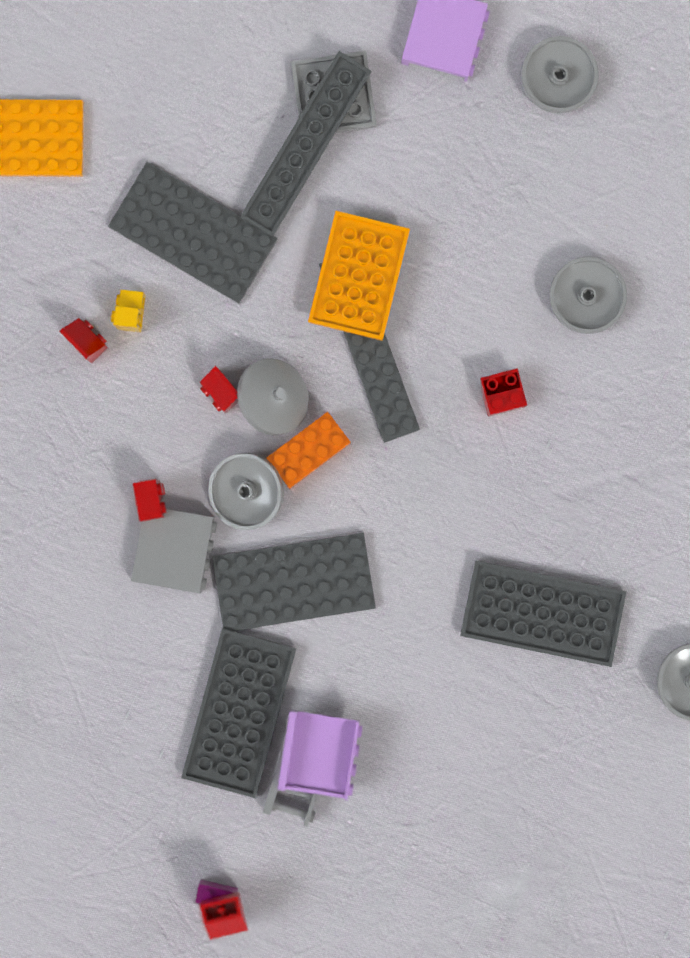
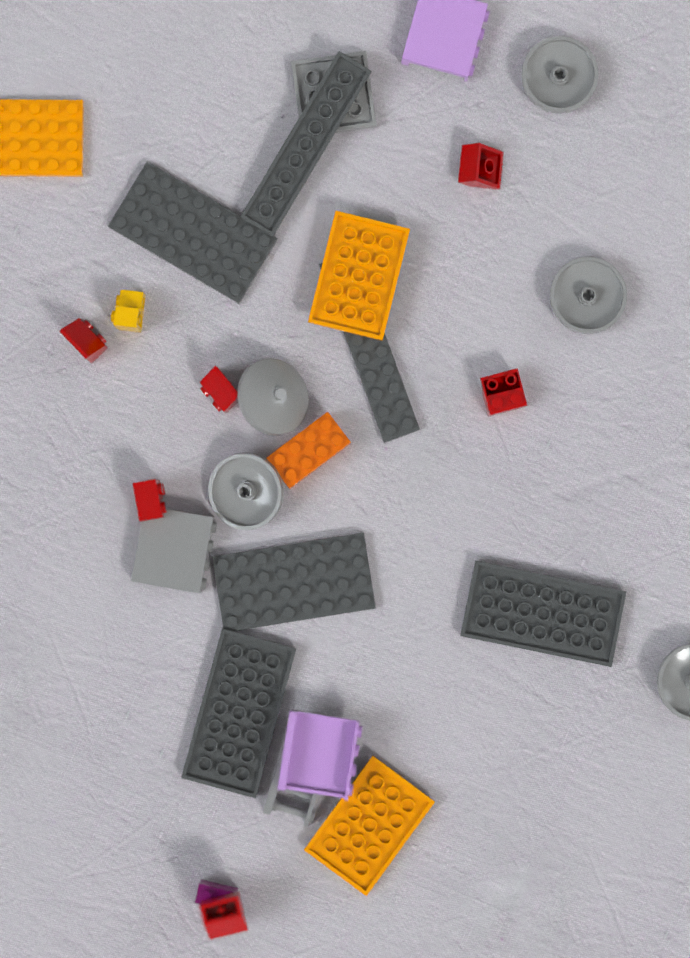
(370, 826): none -> light orange plate
(480, 166): none -> red slope

